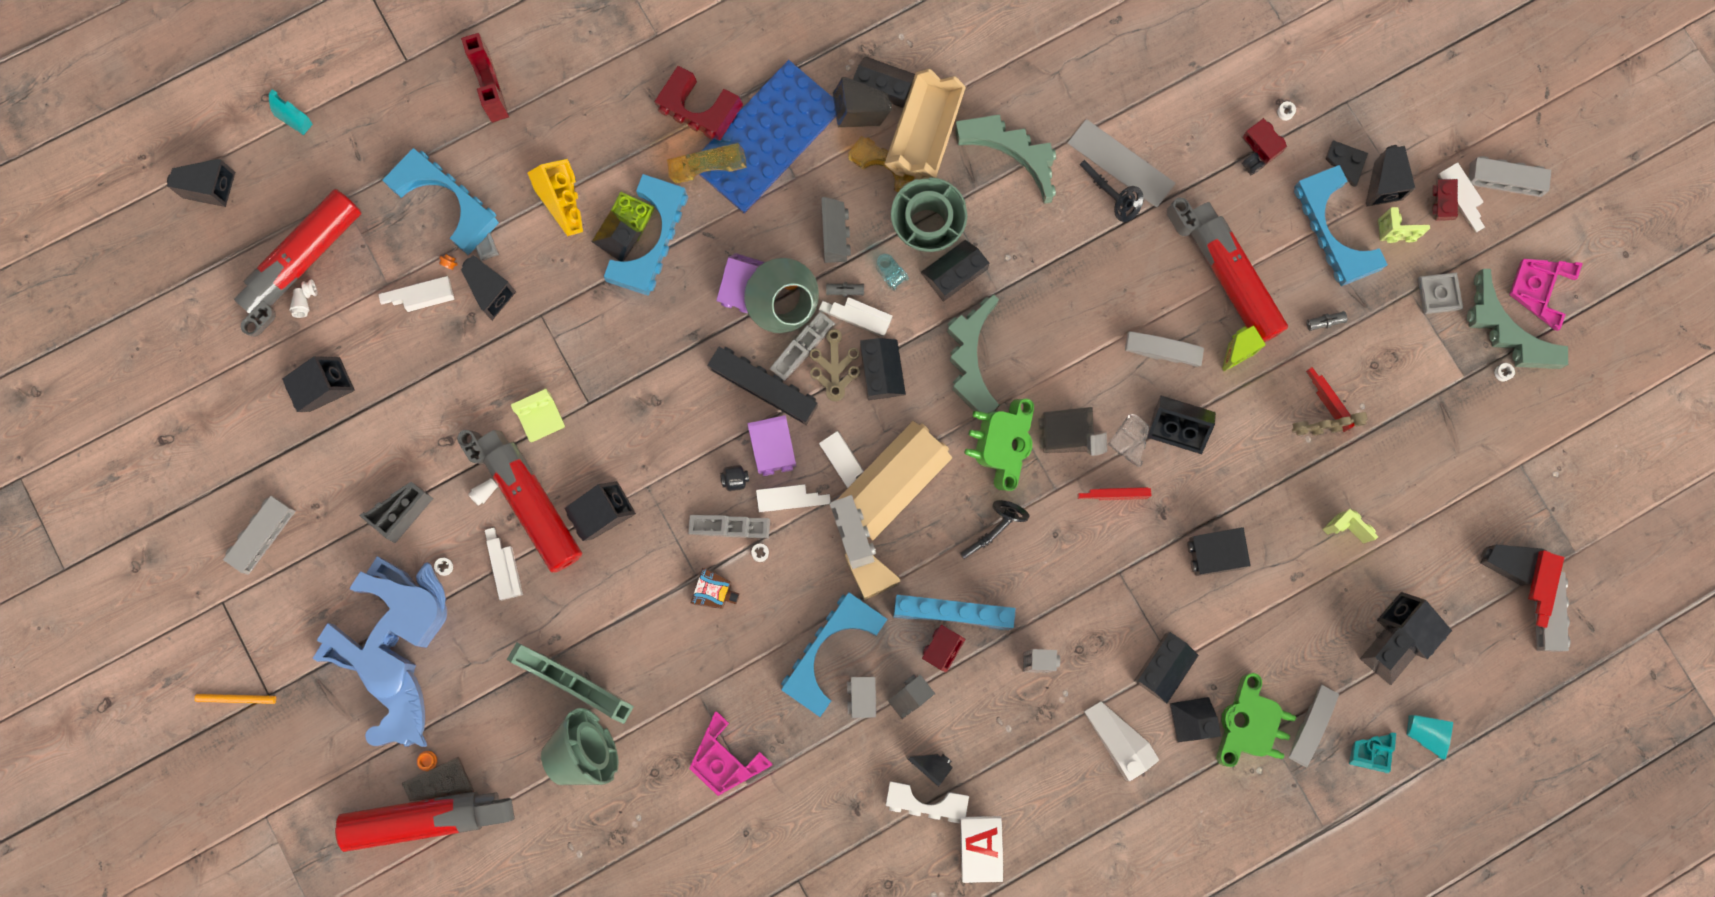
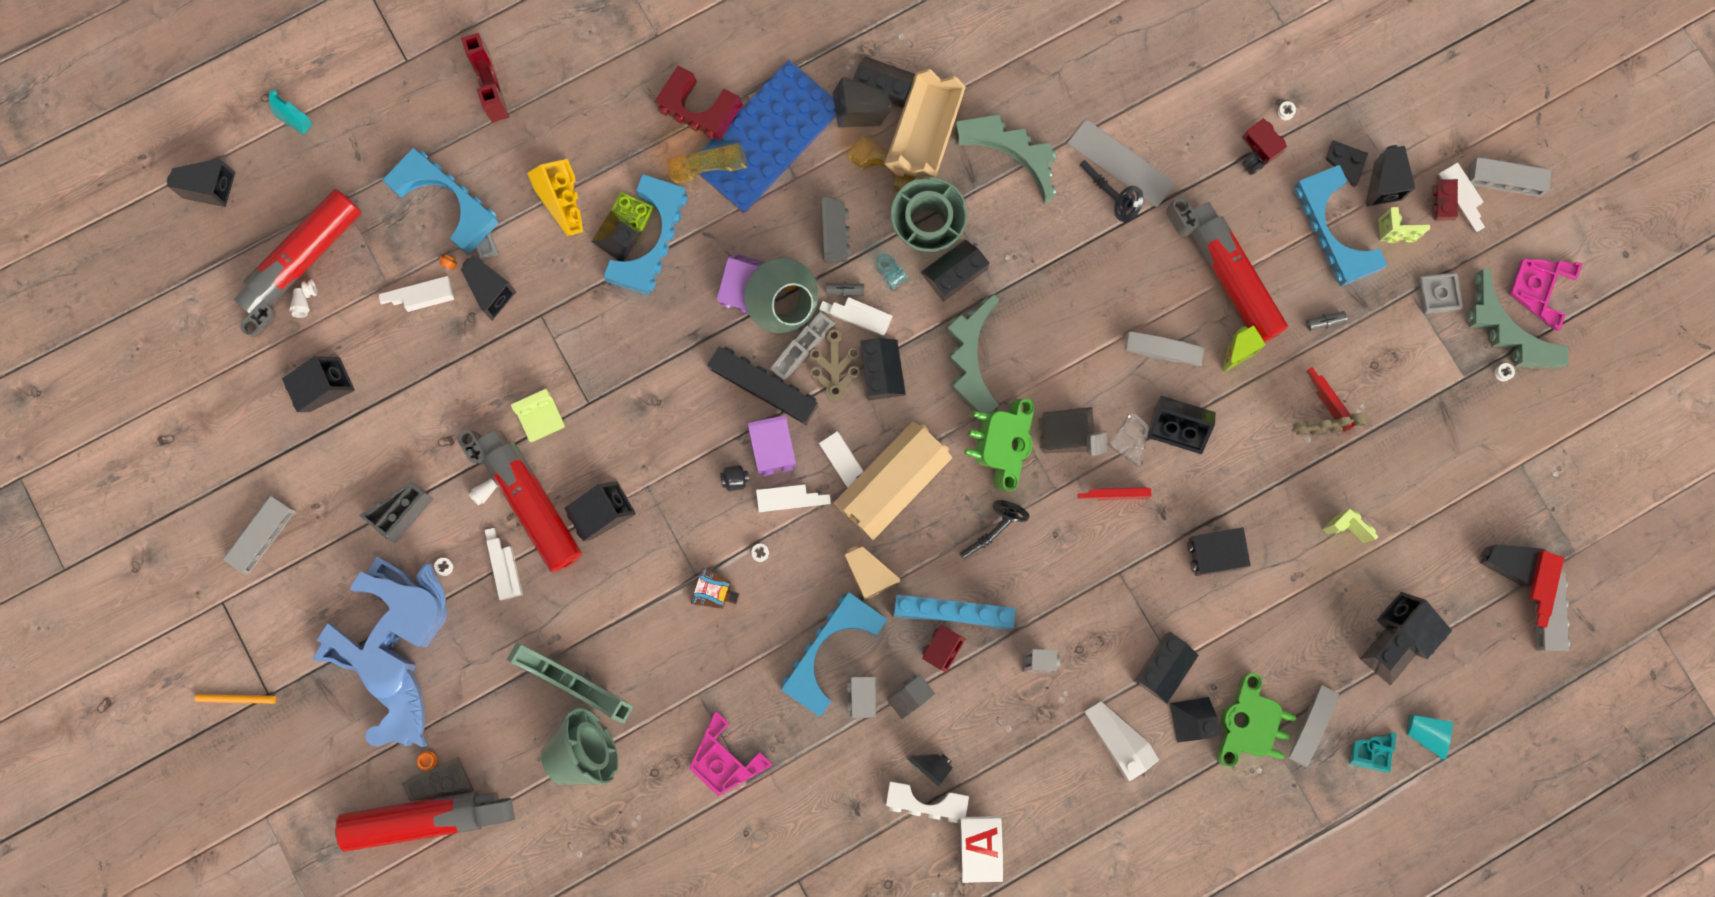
(729, 526): light grey slope -> none
(852, 532): light grey wedge -> none

